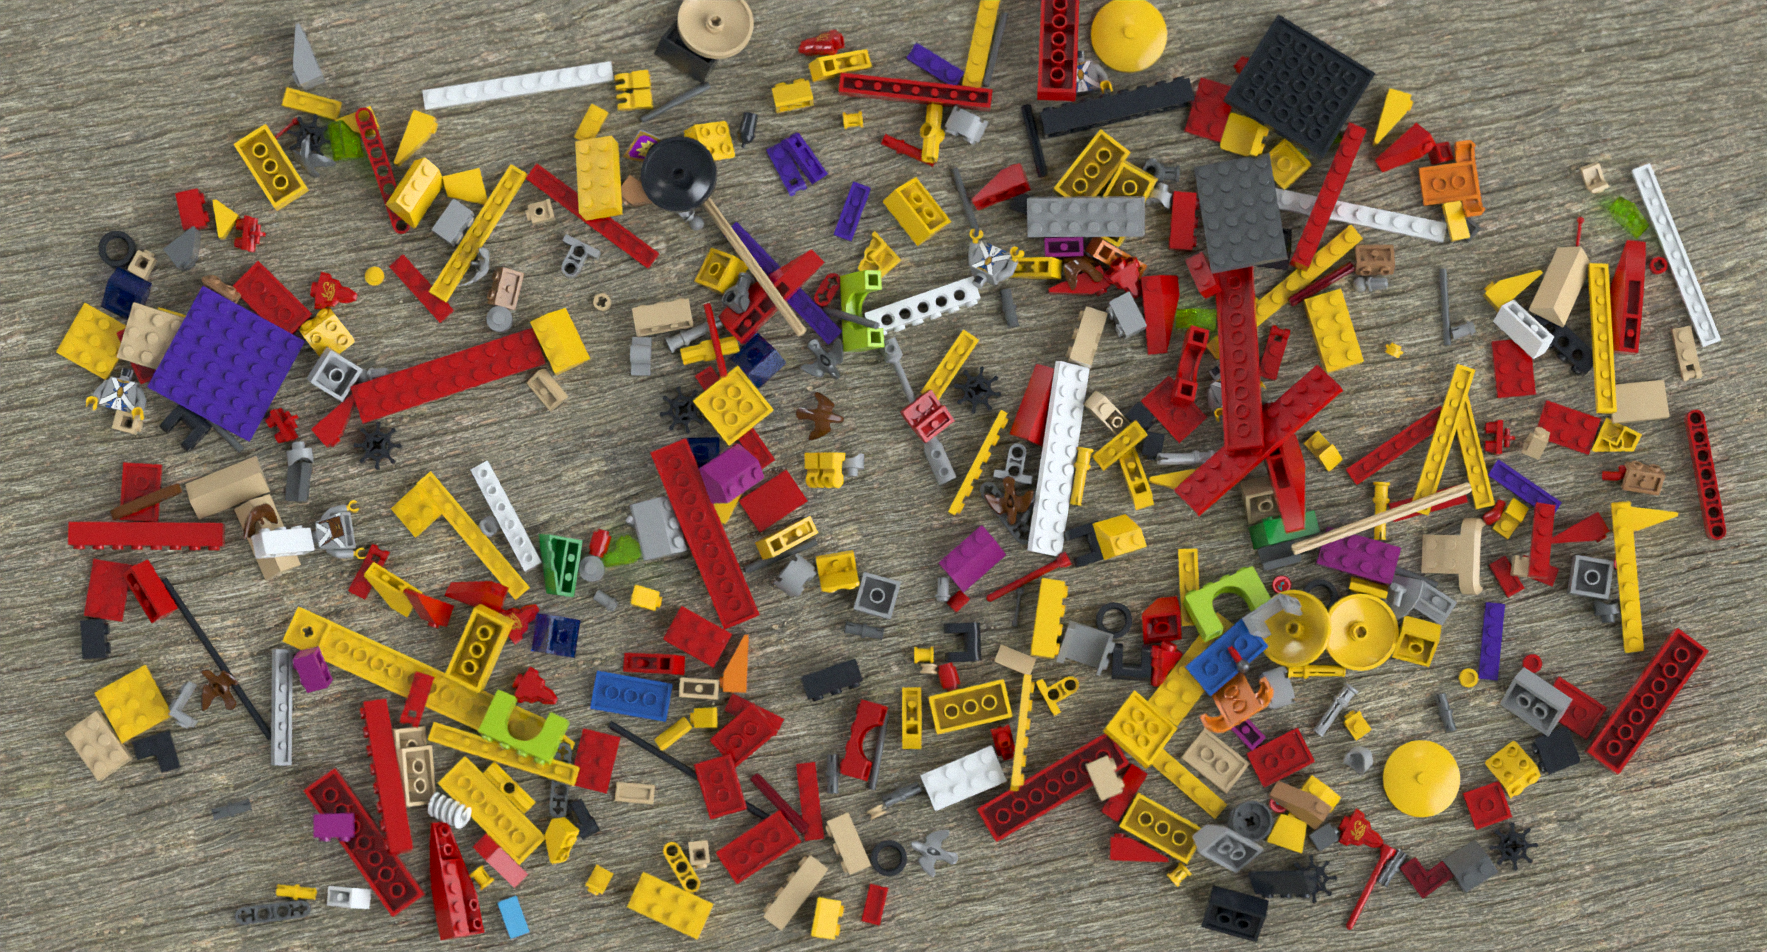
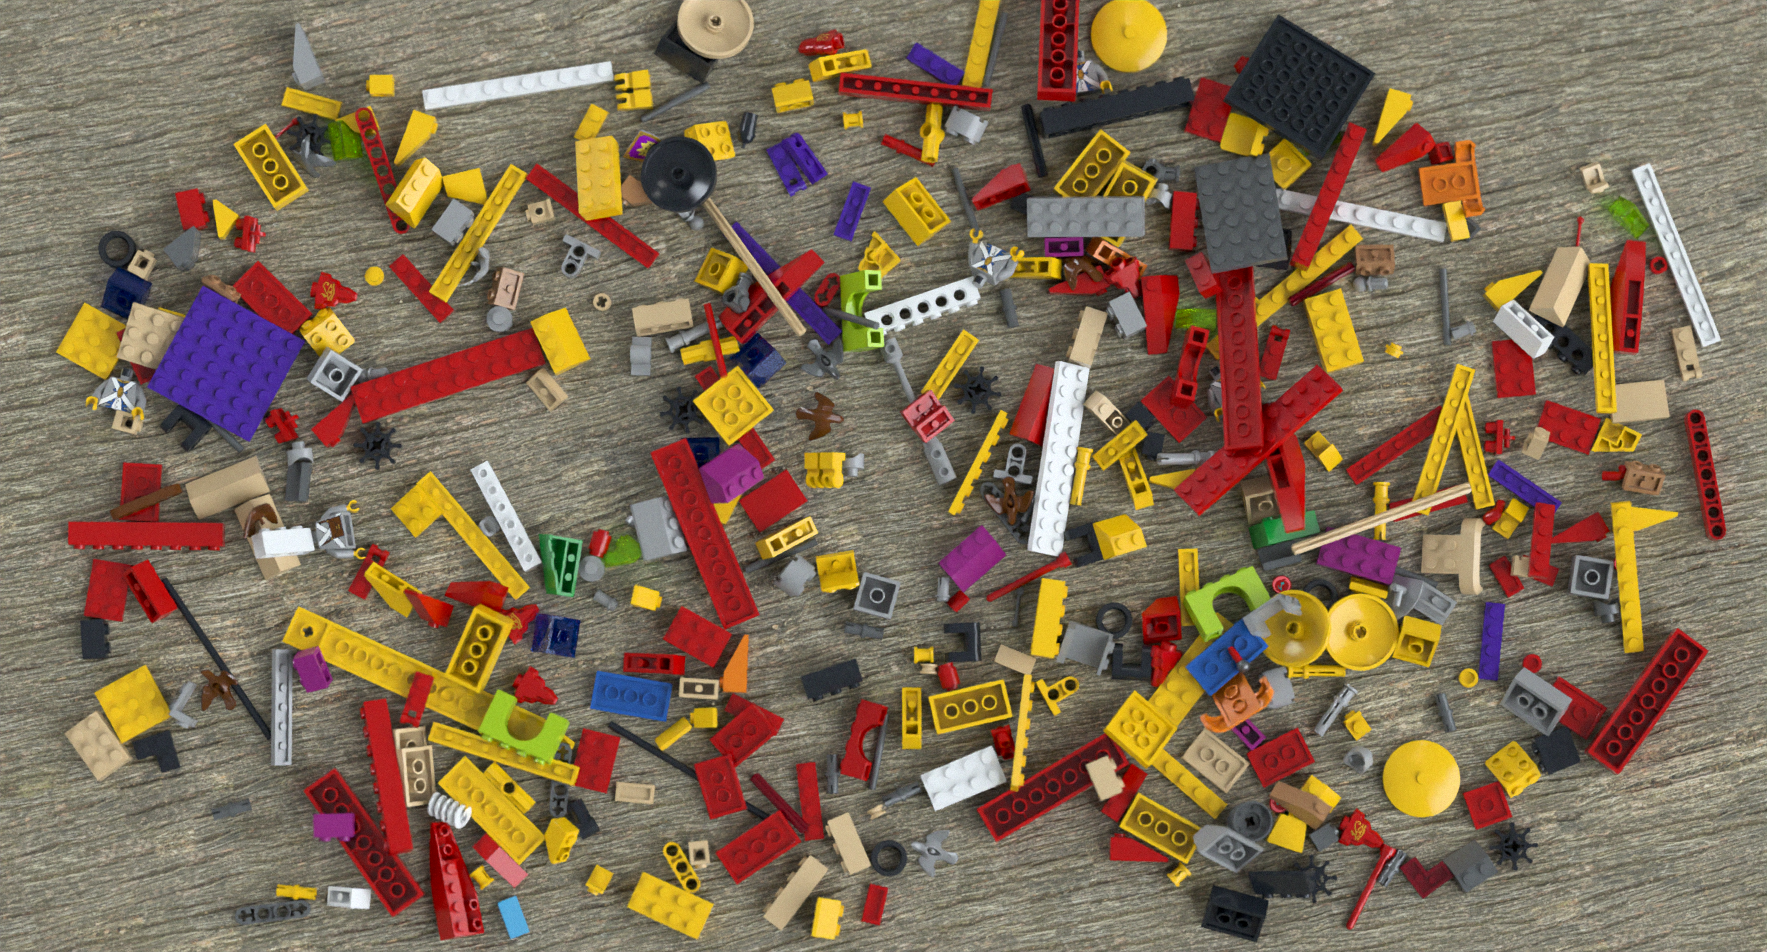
(380, 85): none -> yellow brick

